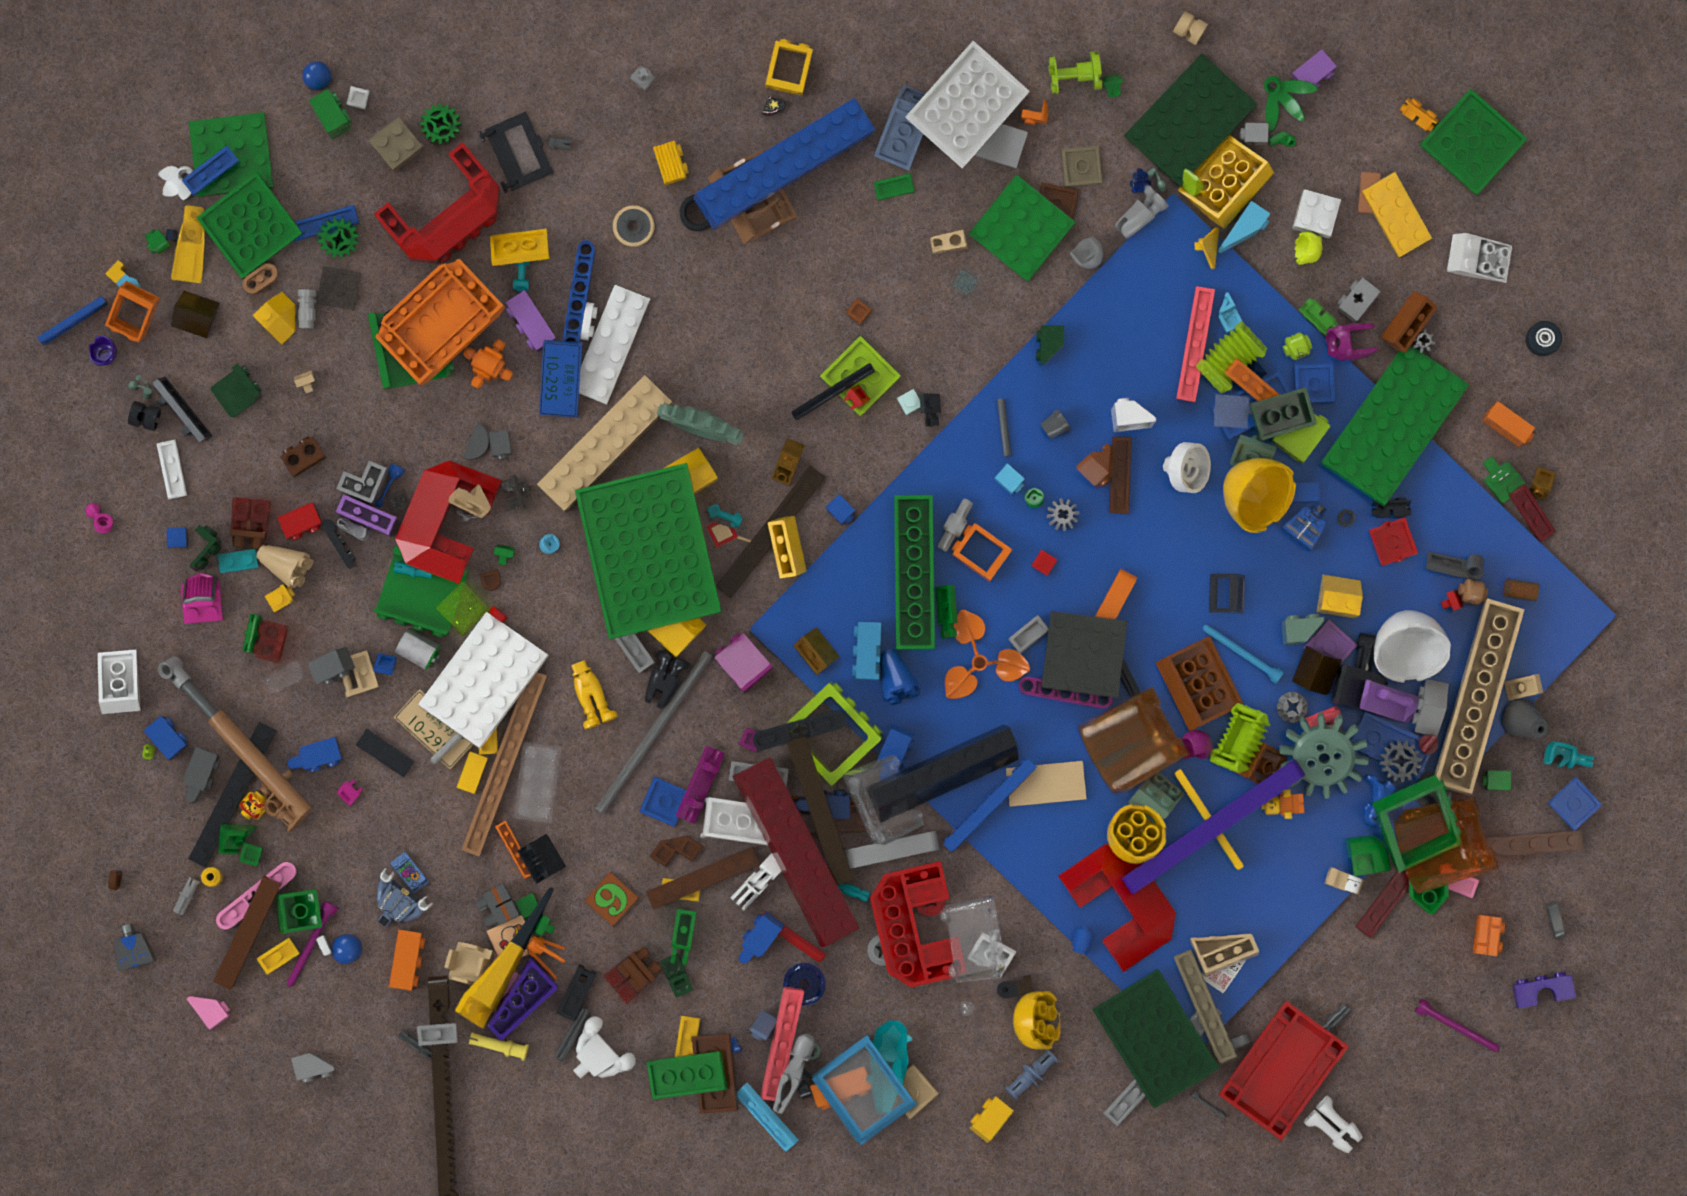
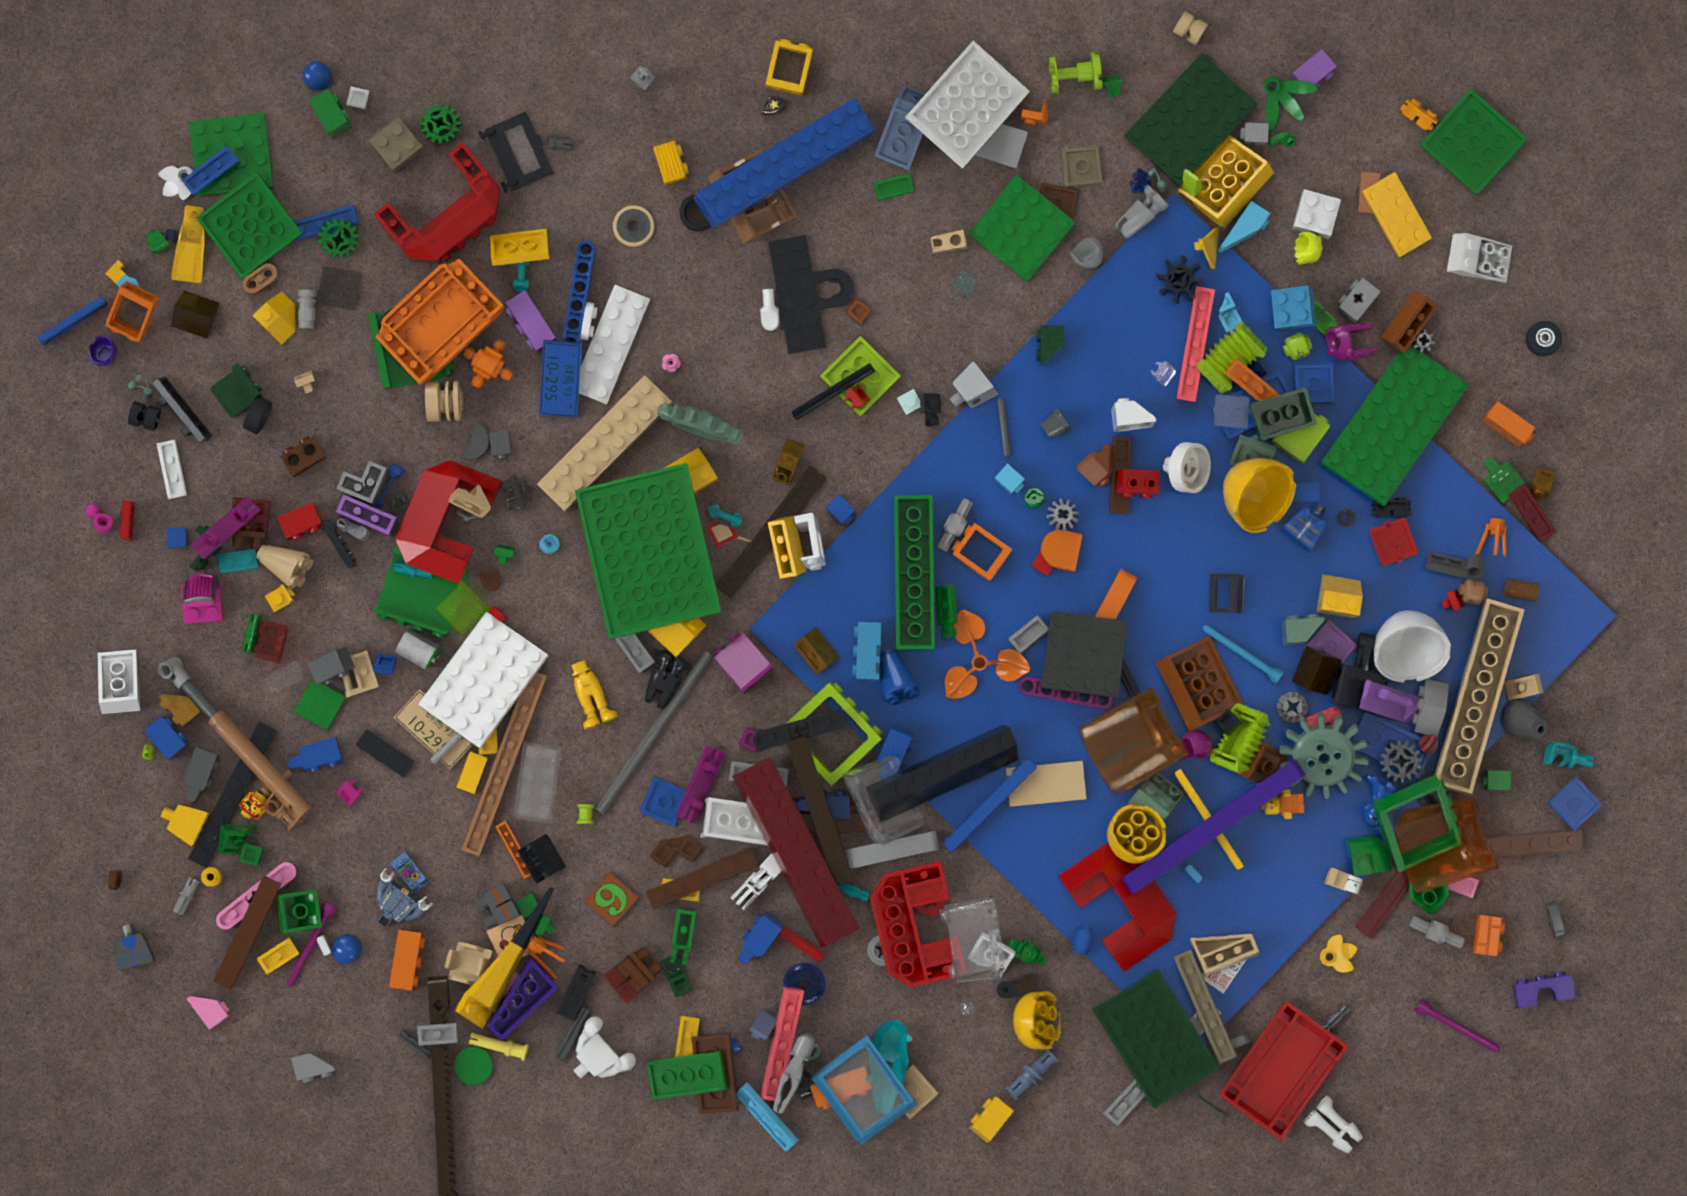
(127, 515): none -> red plate
(181, 707): none -> pearl gold slope
(185, 822): none -> yellow torso
(225, 528): none -> magenta hinge
(257, 415): none -> black tyre
(319, 704): none -> green tile
(443, 401): none -> tan wheel
(473, 1065): none -> green tile
(585, 813): none -> lime bush
(667, 358): none -> bright pink plate
(769, 311): none -> white arm
(798, 295): none -> black plate
(810, 523): none -> white window
(972, 387): none -> light grey torso
(1027, 952): none -> green gear
(1061, 549): none -> orange tile
(1137, 482): none -> red brick
(1164, 373): none -> clear tile
(1187, 276): none -> black gear
(1190, 870): none -> dark azure tile
(1228, 722): none -> black tile
(1294, 308): none -> dark azure brick
(1341, 954): none -> yellow plate
(1436, 932): none -> light grey axle
(1496, 528): none -> orange plant

